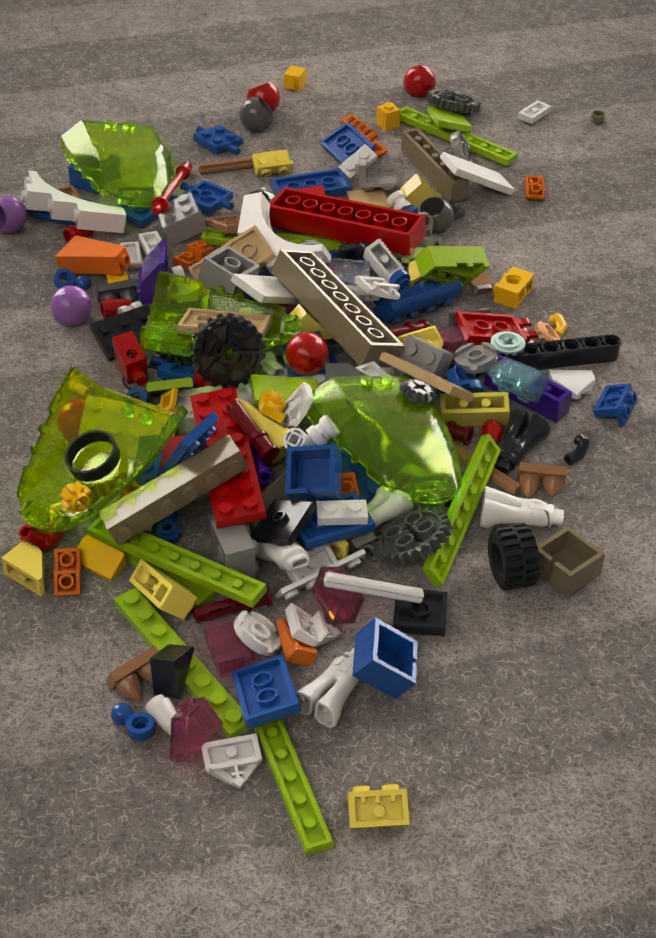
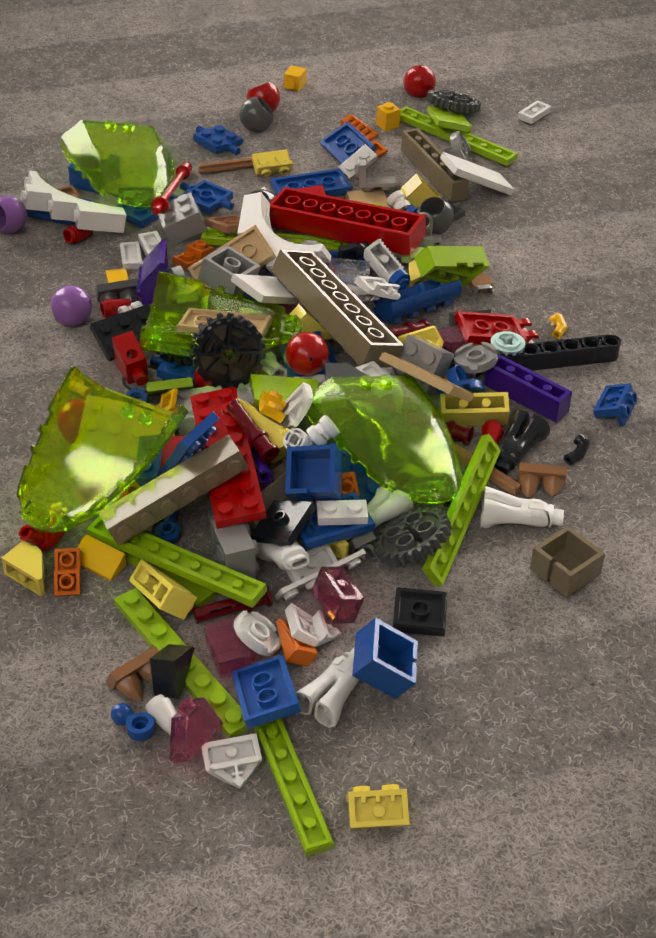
(64, 274): blue plate -> none
(75, 497): yellow gear -> none
(84, 440): black tyre -> none
(93, 257): orange slope -> none
(373, 587): white axle -> none
(418, 391): dark grey gear -> none
(513, 287): yellow brick -> none
(513, 556): black tyre -> none
(518, 379): clear light blue slope -> none
(534, 187): orange slope -> none
(545, 332): light nougat gear -> none
(574, 380): white slope -> none
(598, 117): olive plate -> none

